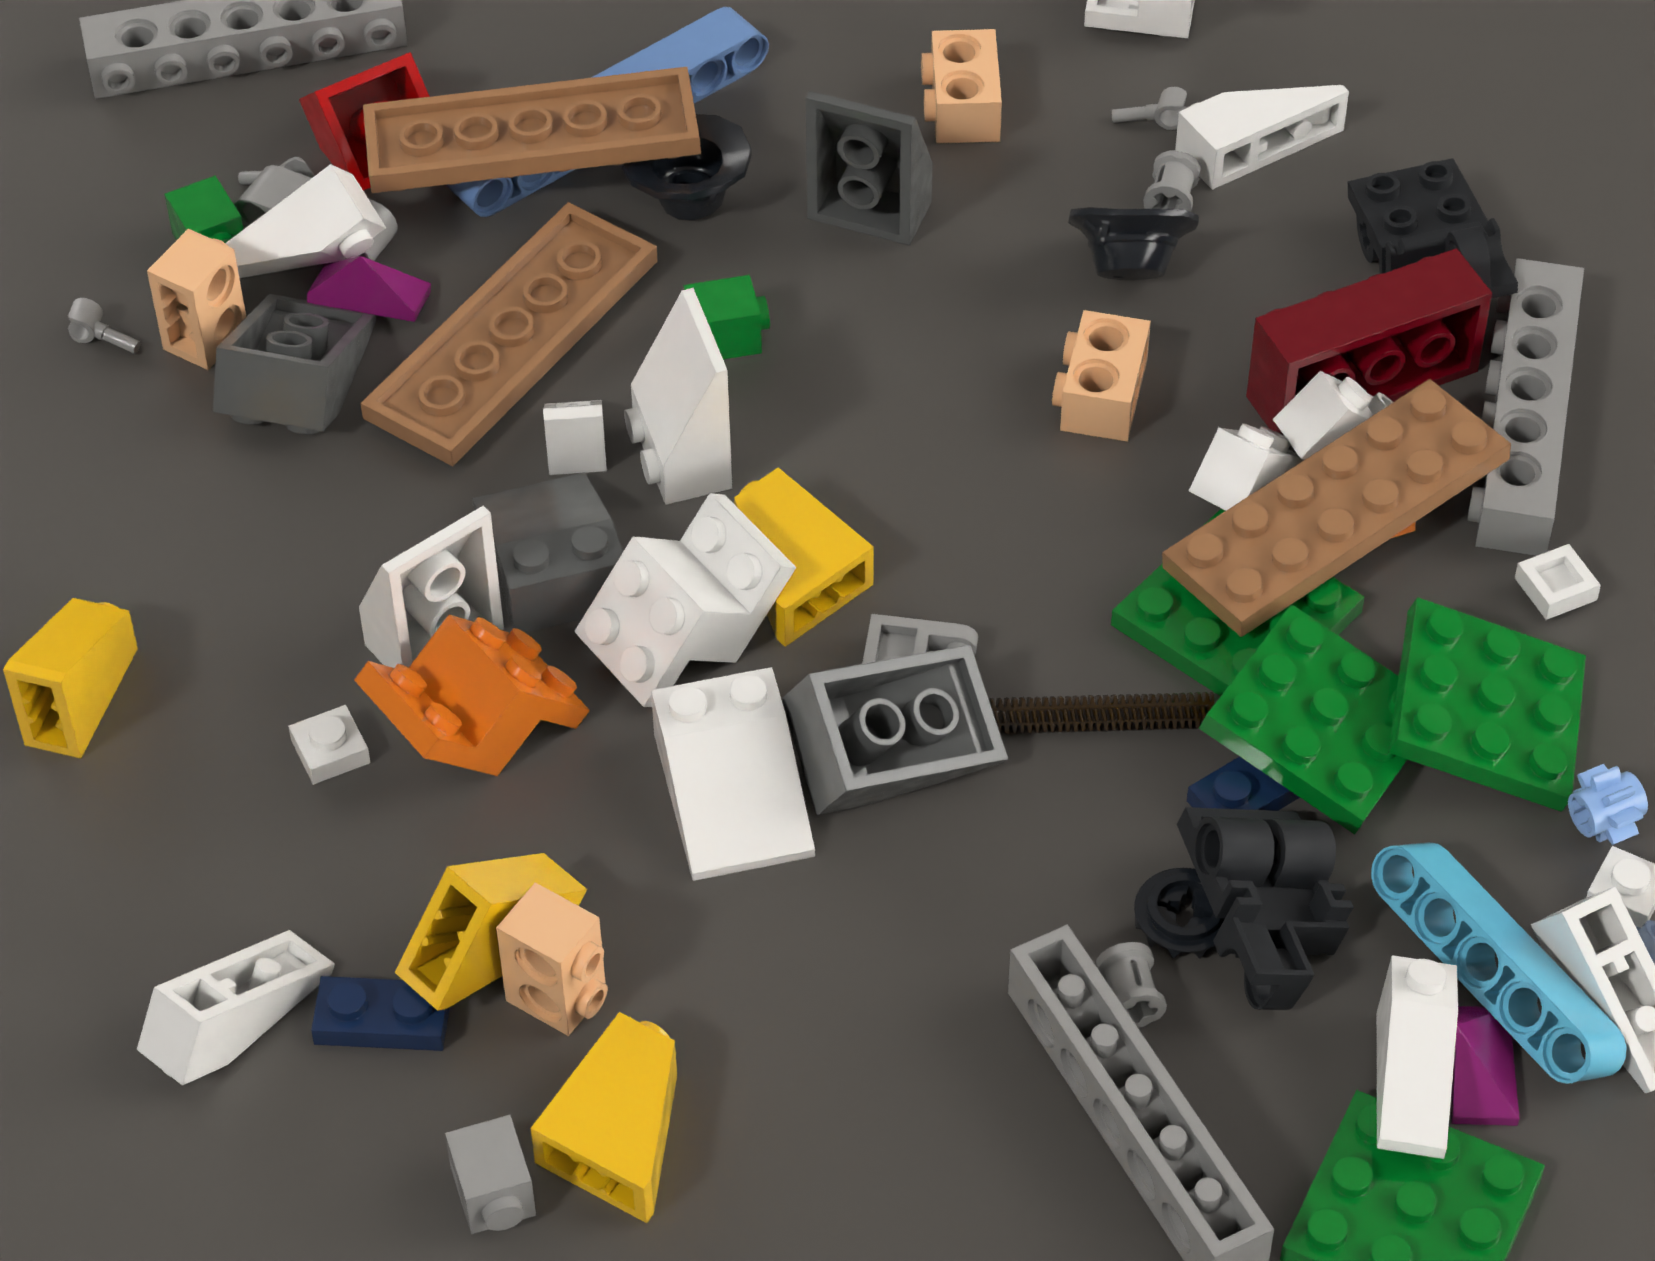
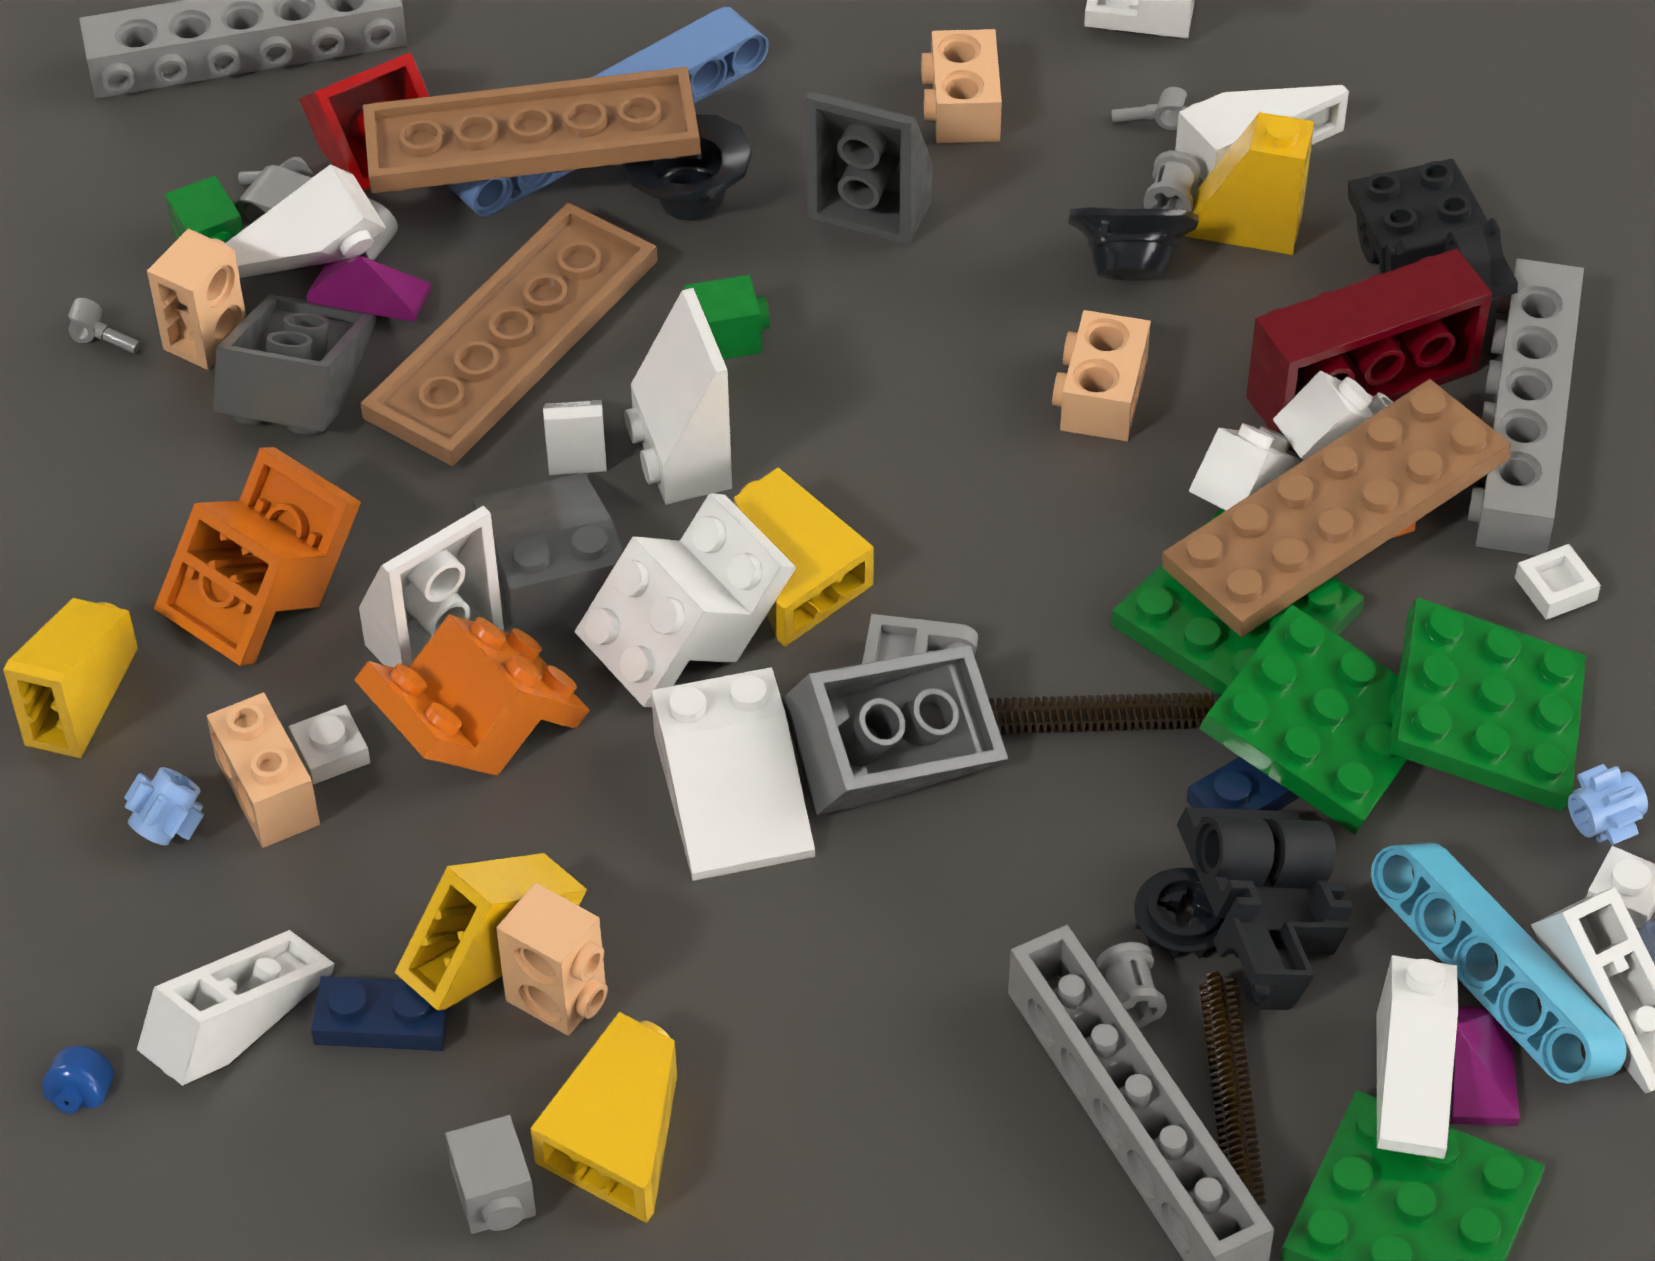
(77, 1079): none -> blue piece
(164, 806): none -> light blue gear
(257, 555): none -> orange bracket
(263, 770): none -> light nougat brick
(1230, 1080): none -> dark brown axle
(1258, 187): none -> yellow slope

